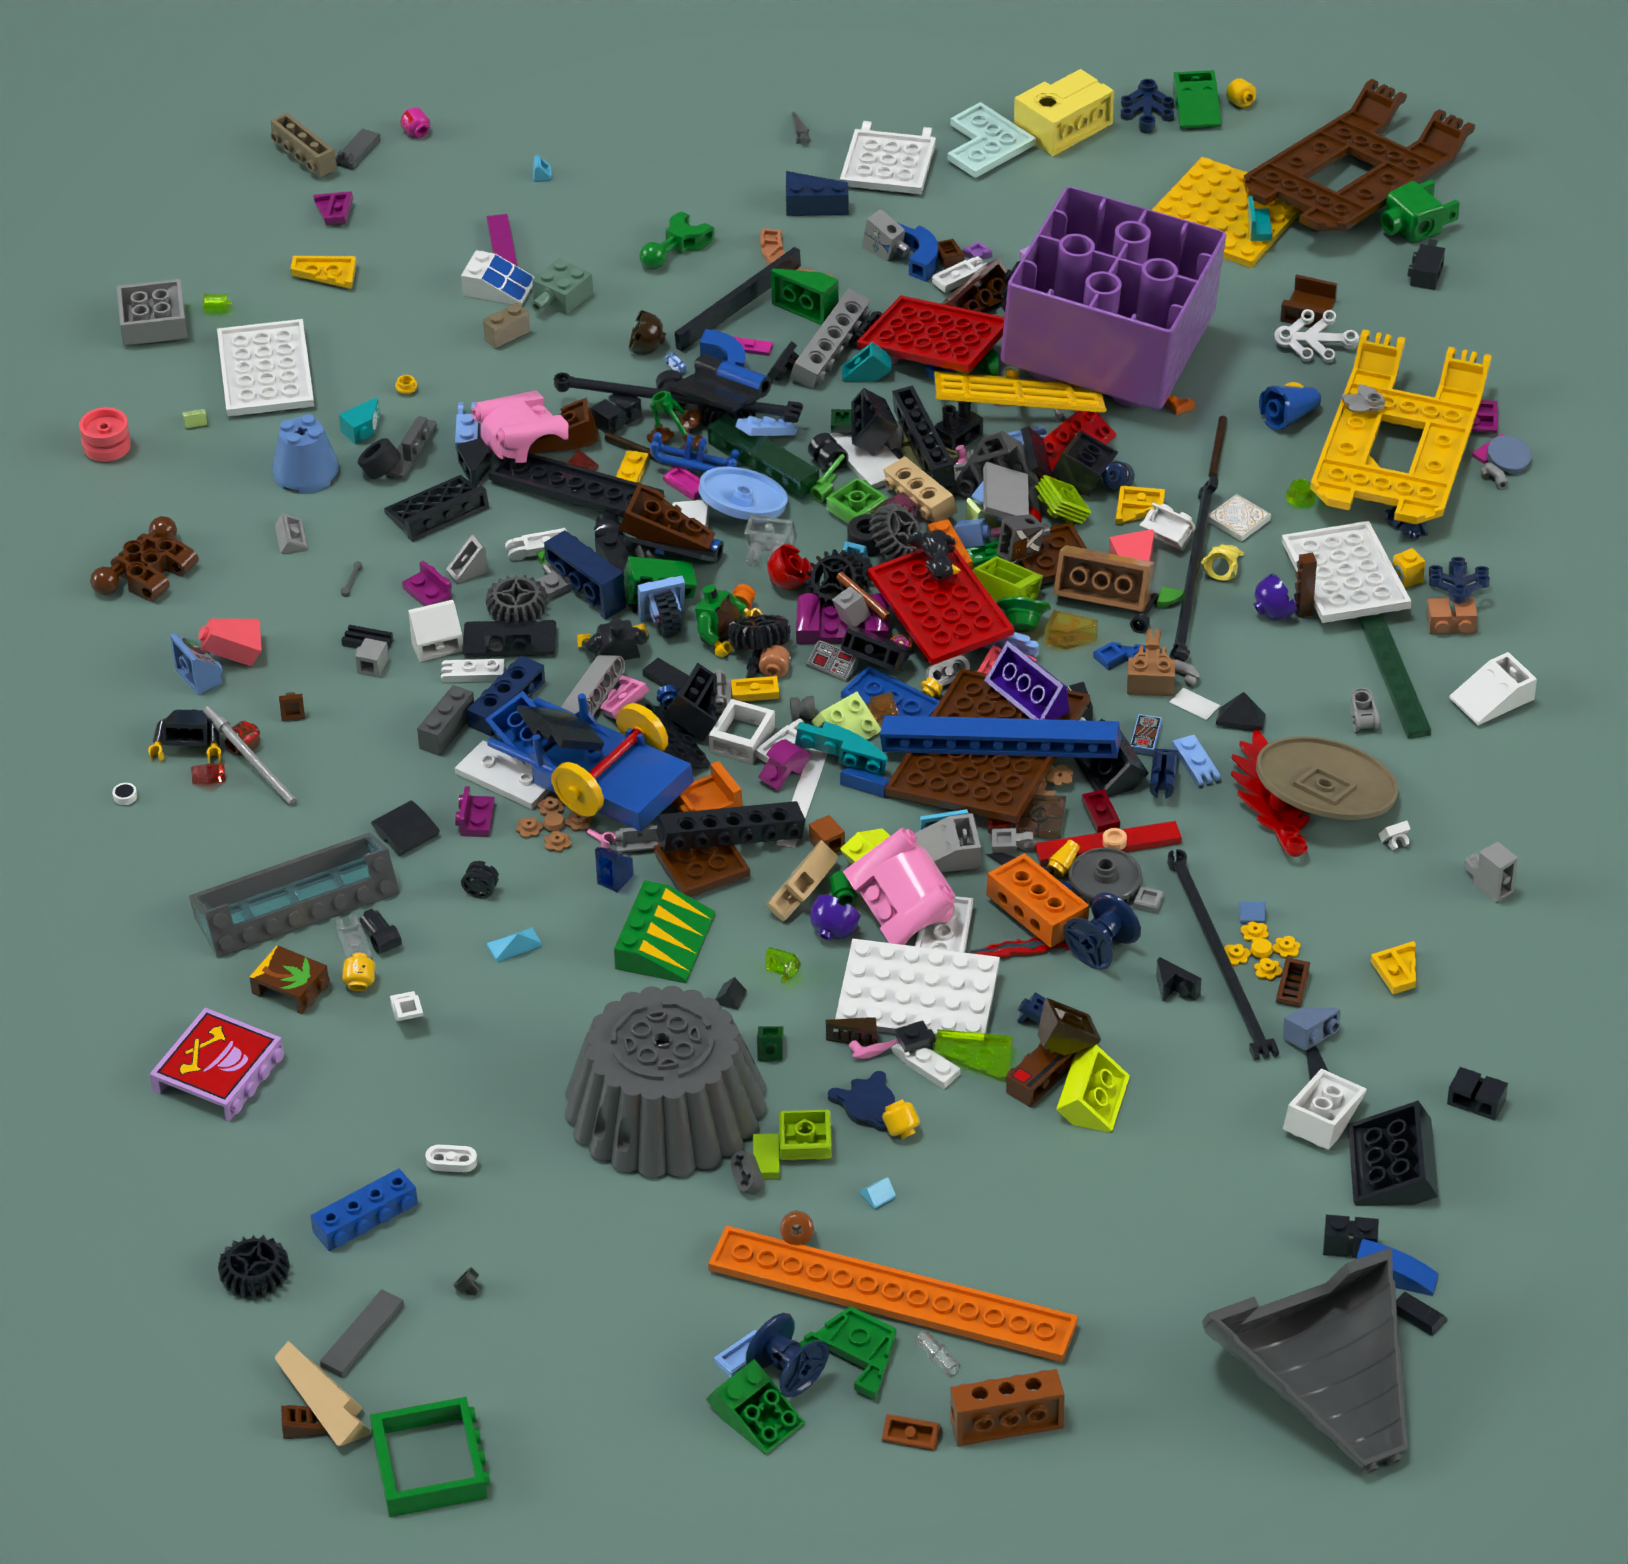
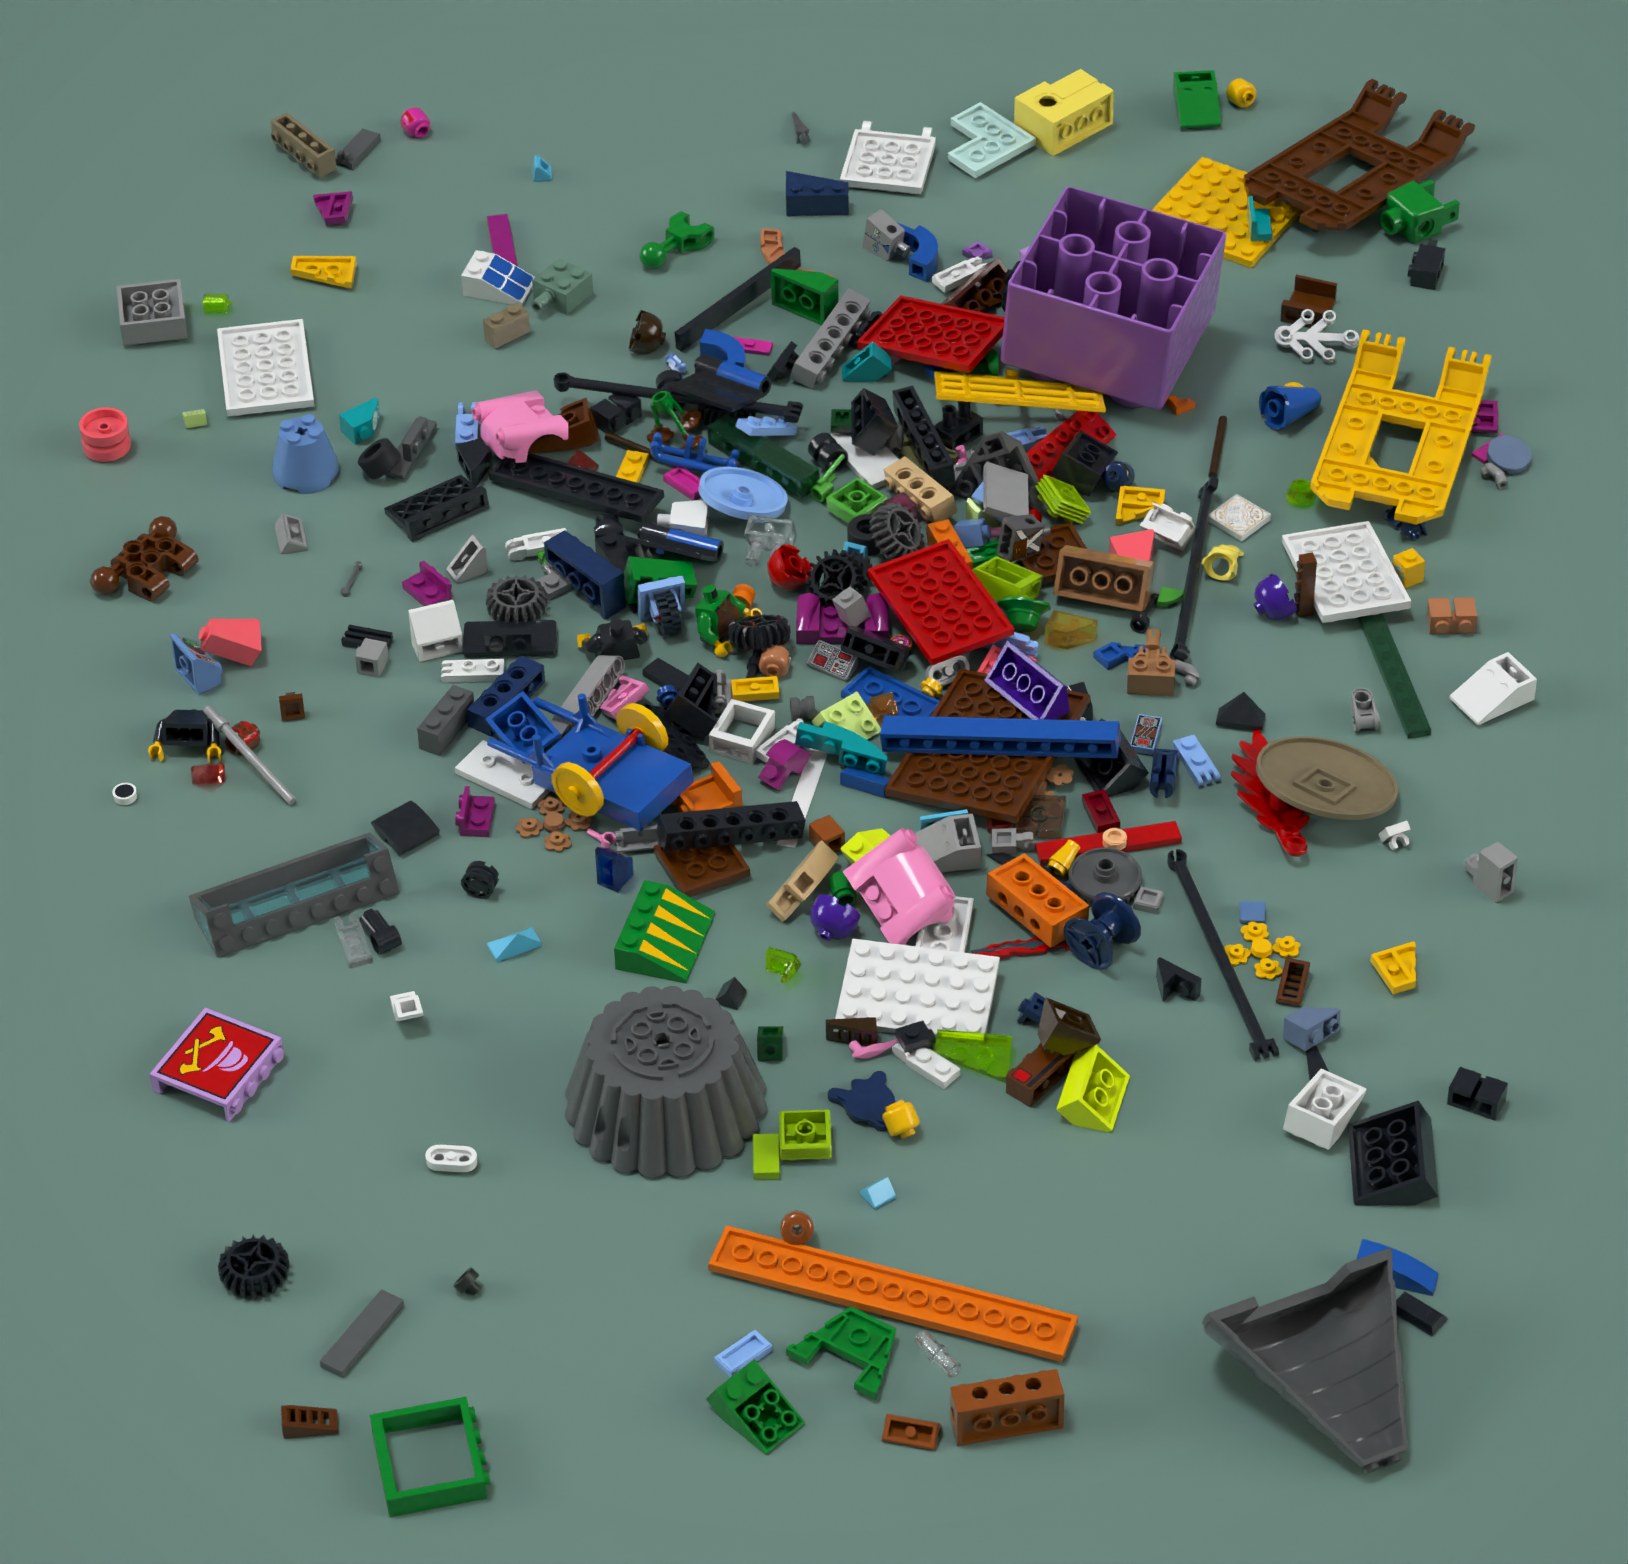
(290, 975): reddish brown panel -> none
(324, 1396): tan wedge -> none
(358, 972): yellow head -> none
(364, 1209): blue brick -> none
(406, 384): yellow plate -> none
(561, 728): black slope -> none
(657, 520): reddish brown wedge -> none
(746, 1172): dark grey beam -> none
(775, 1343): dark blue piece -> none
(870, 602): dark orange bar -> none
(936, 548): black animal -> none
(949, 253): reddish brown slope -> none
(1036, 452): black tile -> none
(1147, 89): dark blue plant -> none
(1194, 703): white sticker -> none
(1341, 1227): black piece -> none
(1366, 400): light grey plate -> none
(1458, 567): dark blue plant -> none

